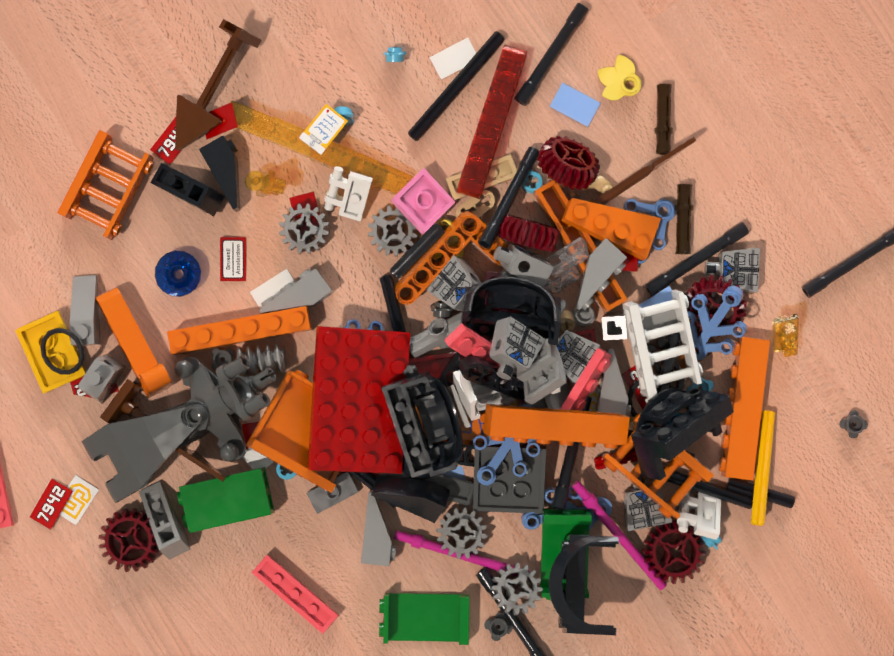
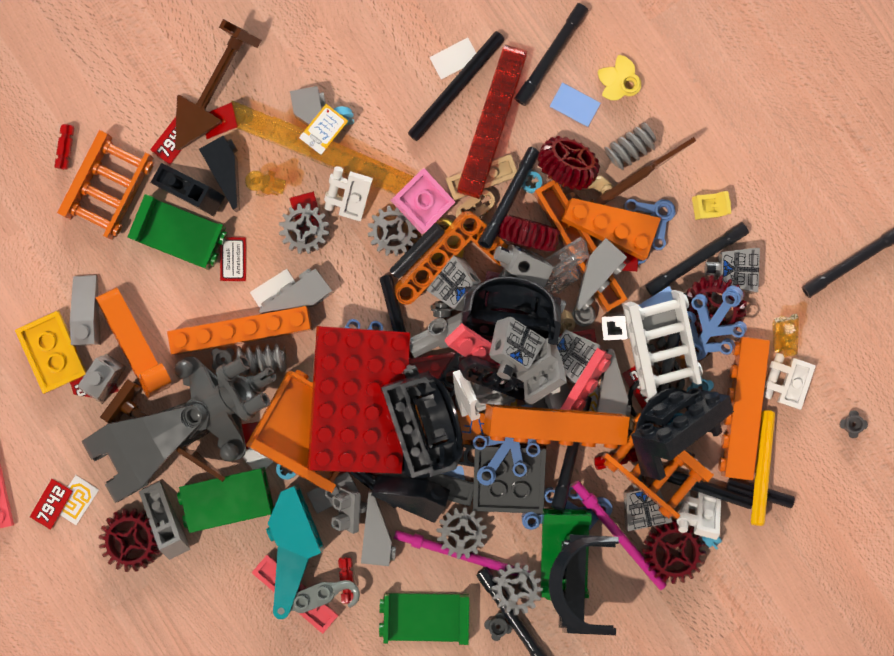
(64, 147): none -> red axle
(77, 341): black piece -> none
(166, 273): clear blue dish -> none
(177, 232): none -> green panel
(297, 542): none -> teal slope
(307, 103): none -> light grey slope
(346, 574): none -> red axle
(349, 507): none -> light grey hips
(395, 54): medium azure plate -> none
(458, 406): white sticker -> none
(631, 146): none -> light grey piece
(663, 130): dark brown pin -> none
(683, 225): dark brown pin -> none
(711, 205): none -> light yellow bracket
(795, 382): none -> white plate

